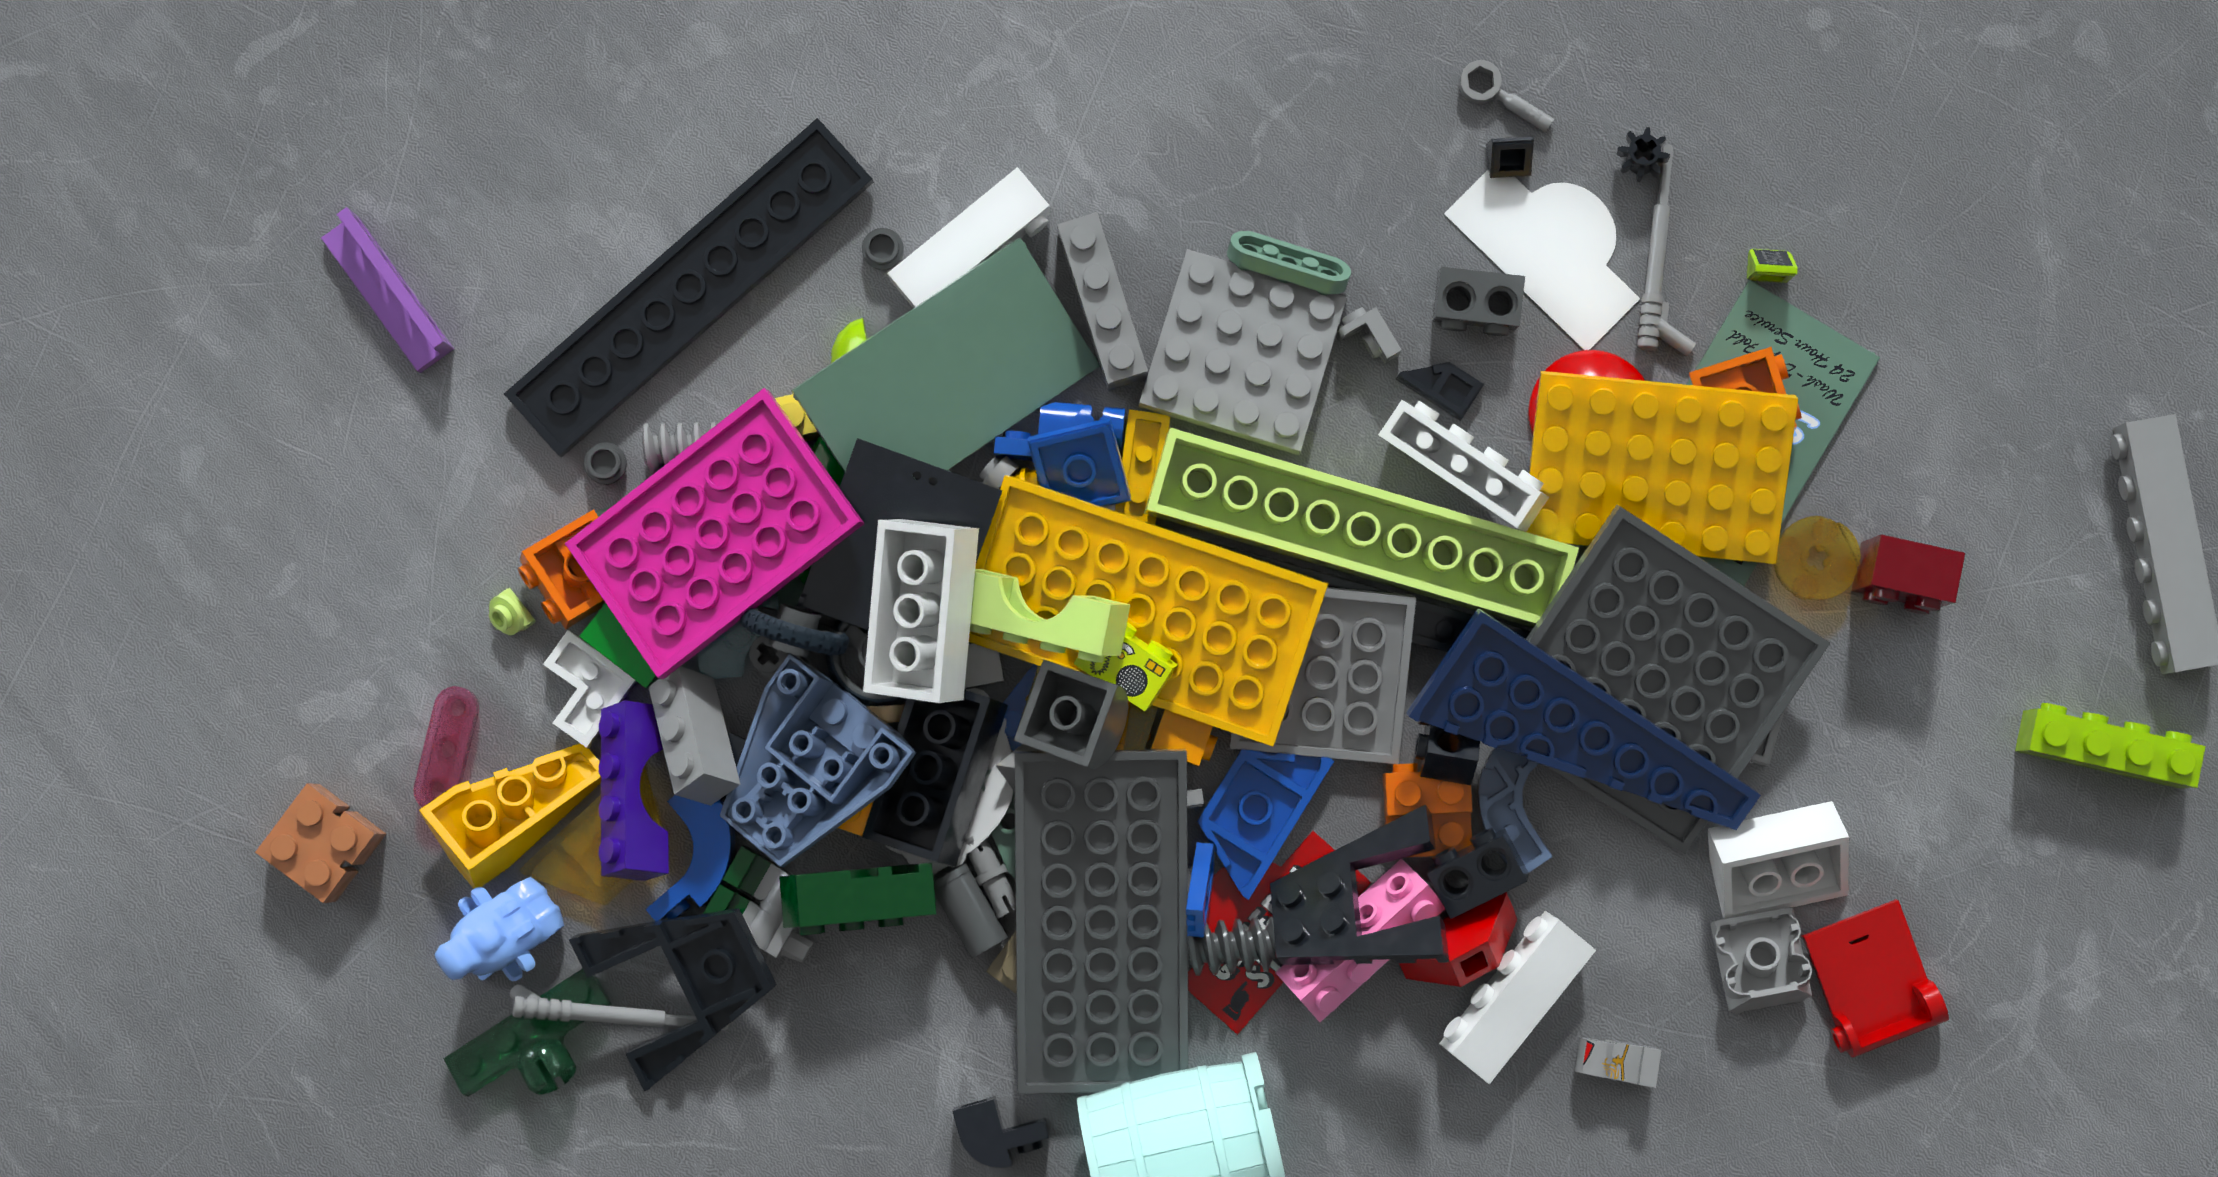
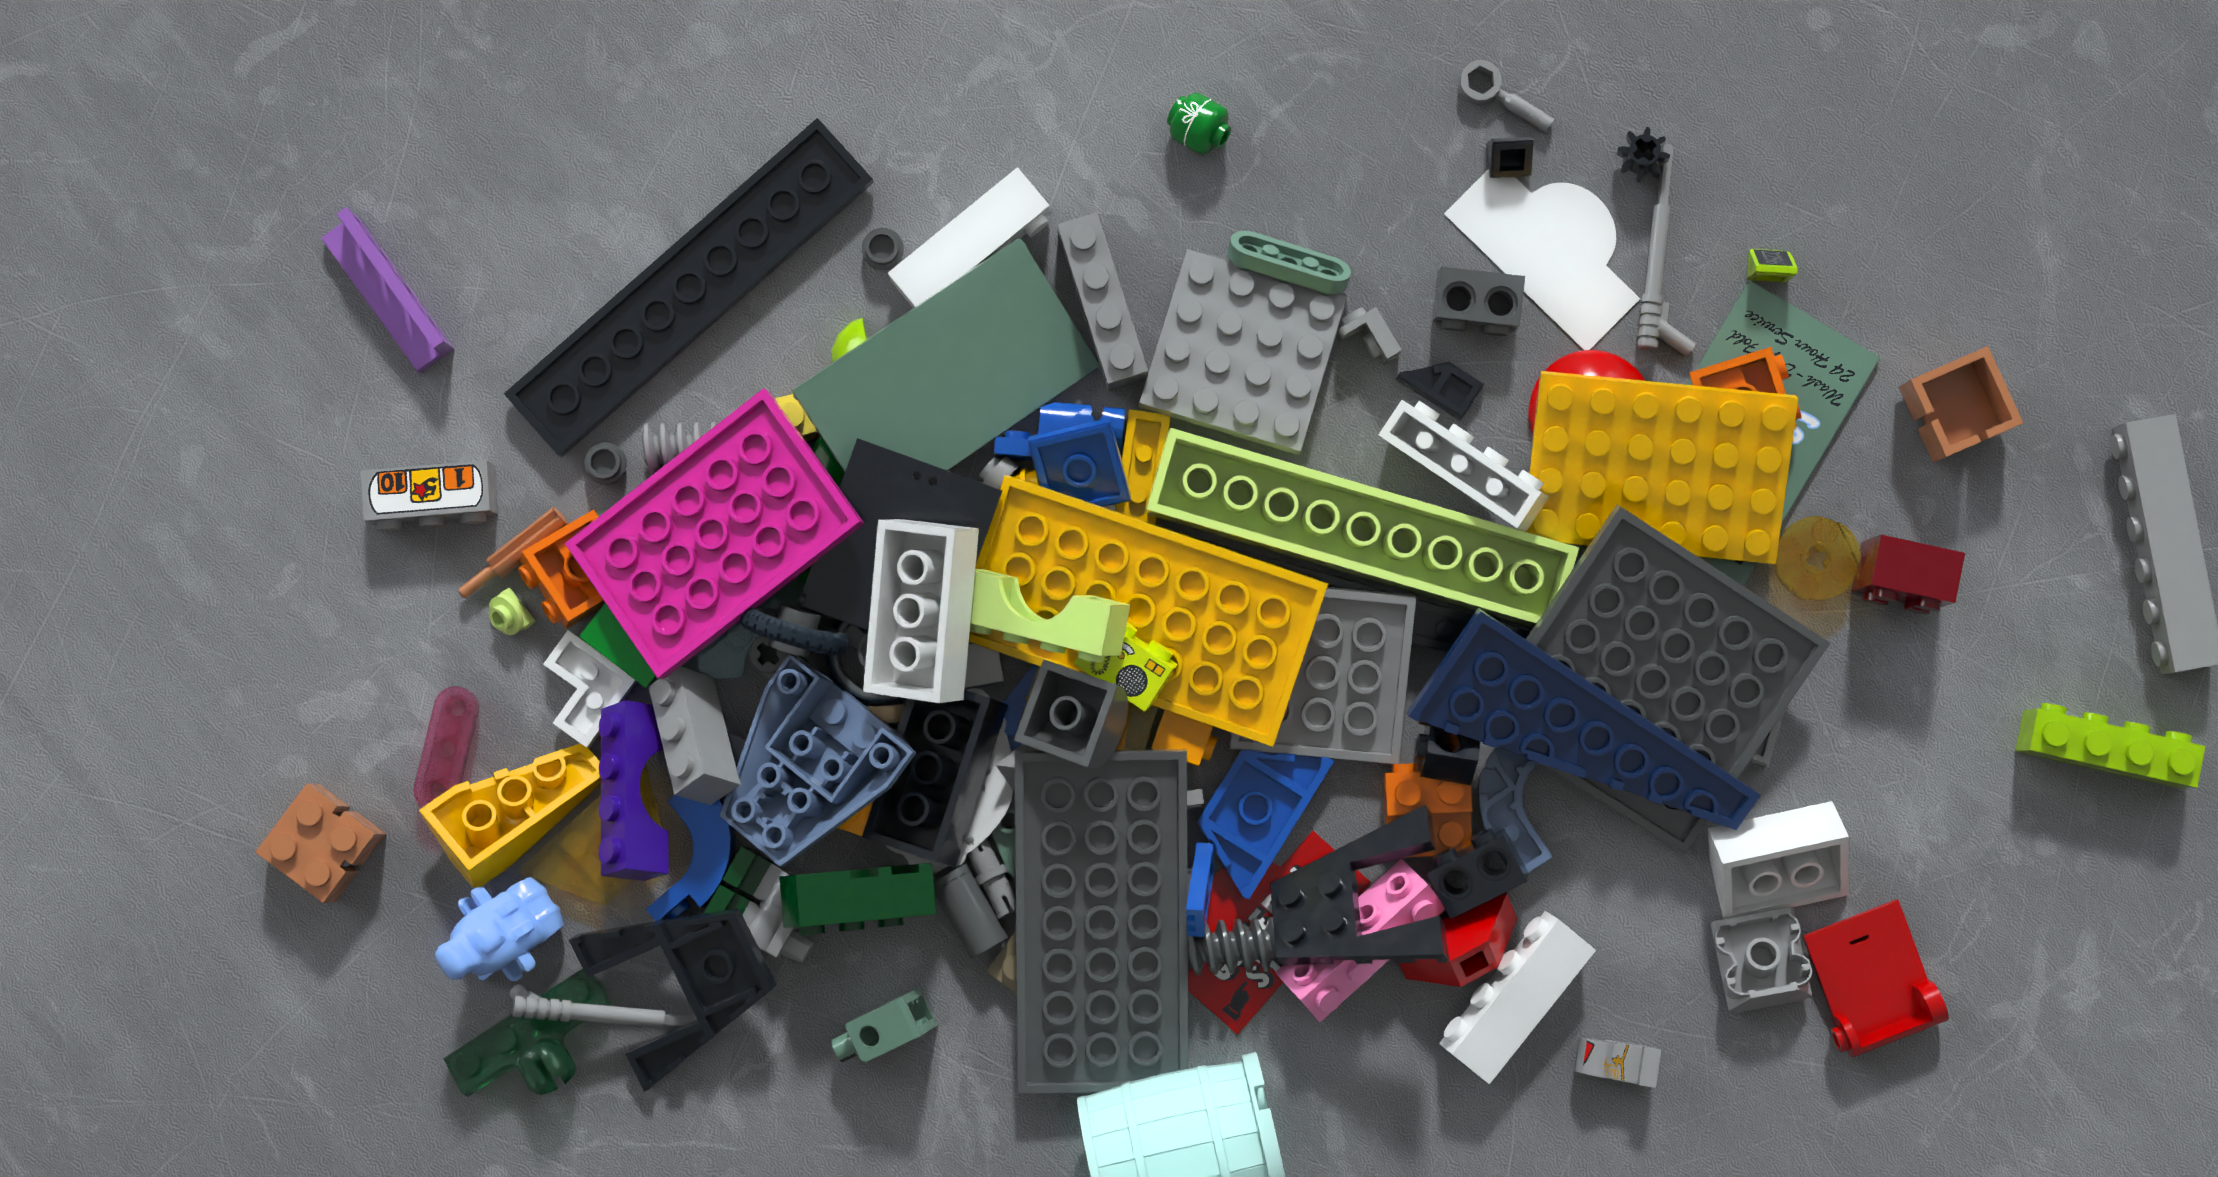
(429, 494): none -> brick
(509, 555): none -> nougat axle
(895, 1022): none -> sand green torso
(987, 1140): black brick -> none
(1199, 123): none -> green head
(1960, 404): none -> nougat piece

